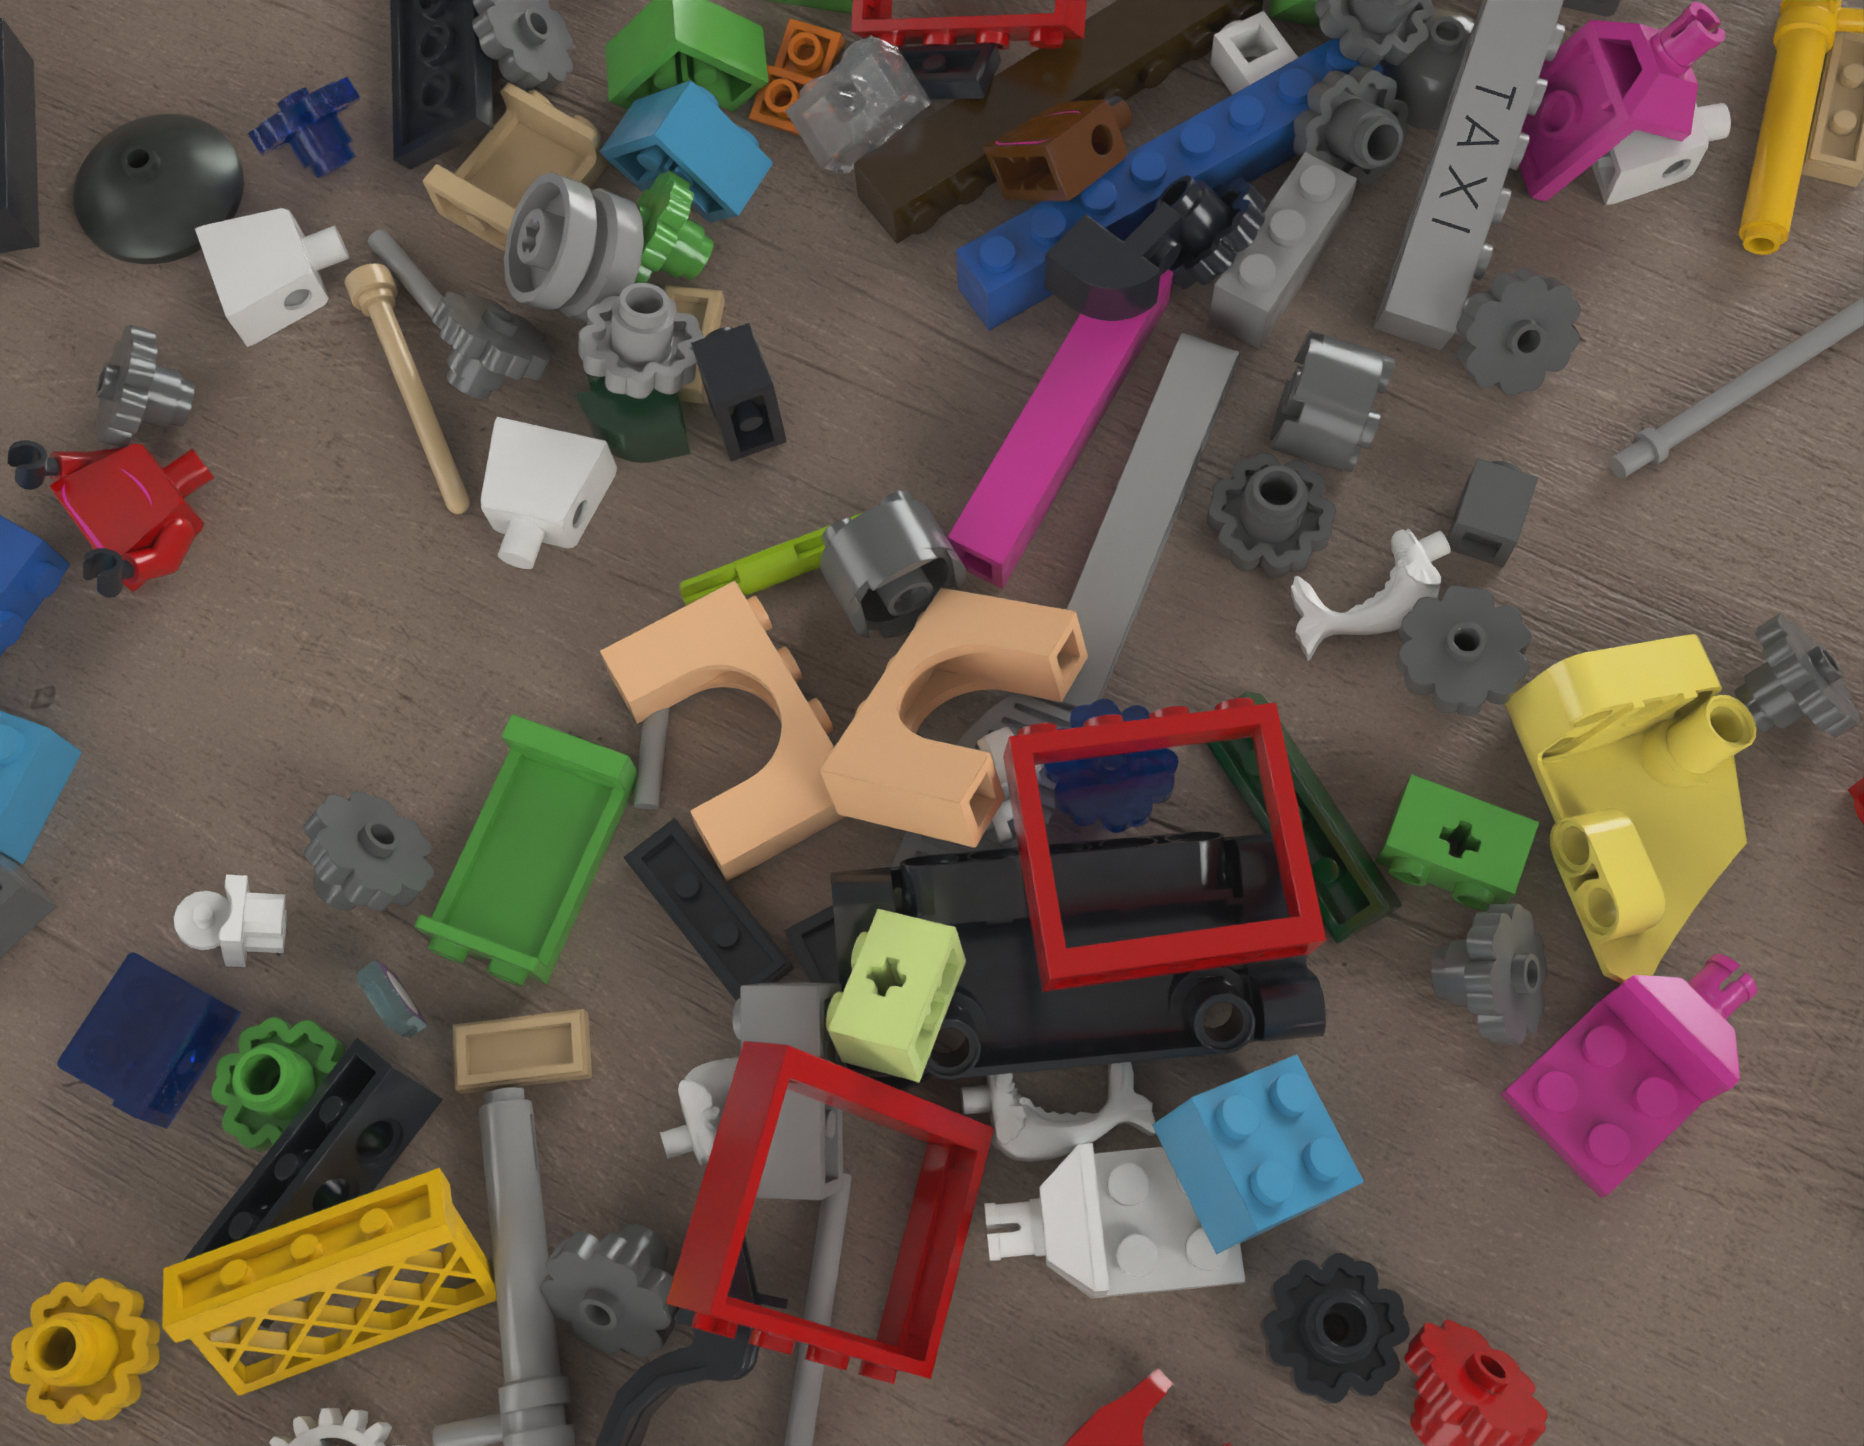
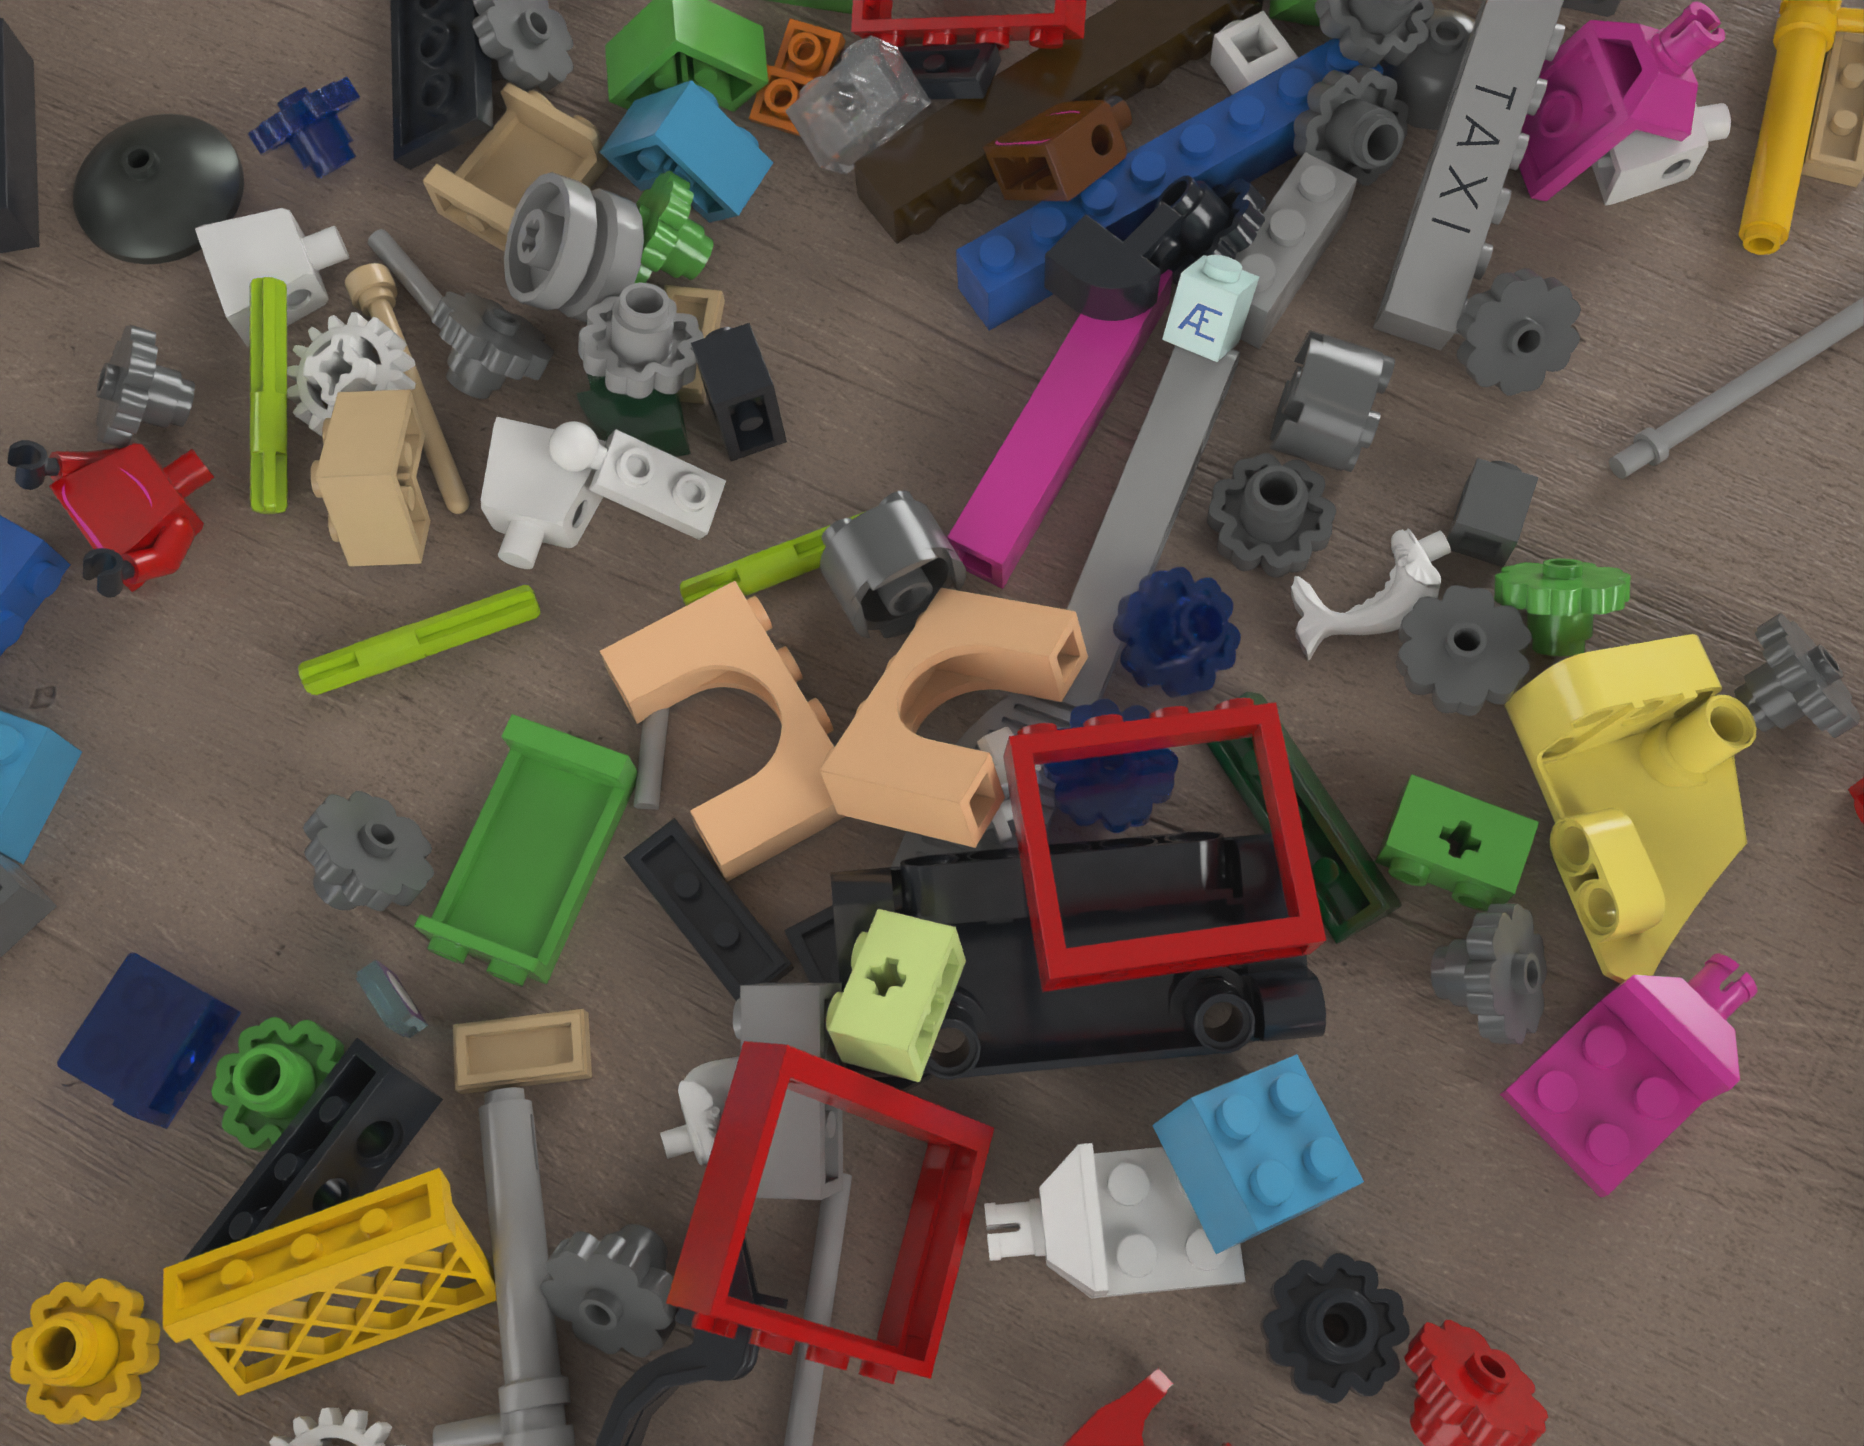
(236, 924): white hips -> none
(268, 396): none -> lime axle
(345, 363): none -> white gear
(371, 477): none -> tan brick
(418, 640): none -> lime axle
(641, 477): none -> white plate
(1033, 1135): white animal -> none
(1176, 632): none -> clear blue plant
(1210, 306): none -> light aqua brick
(1562, 600): none -> bright green plant

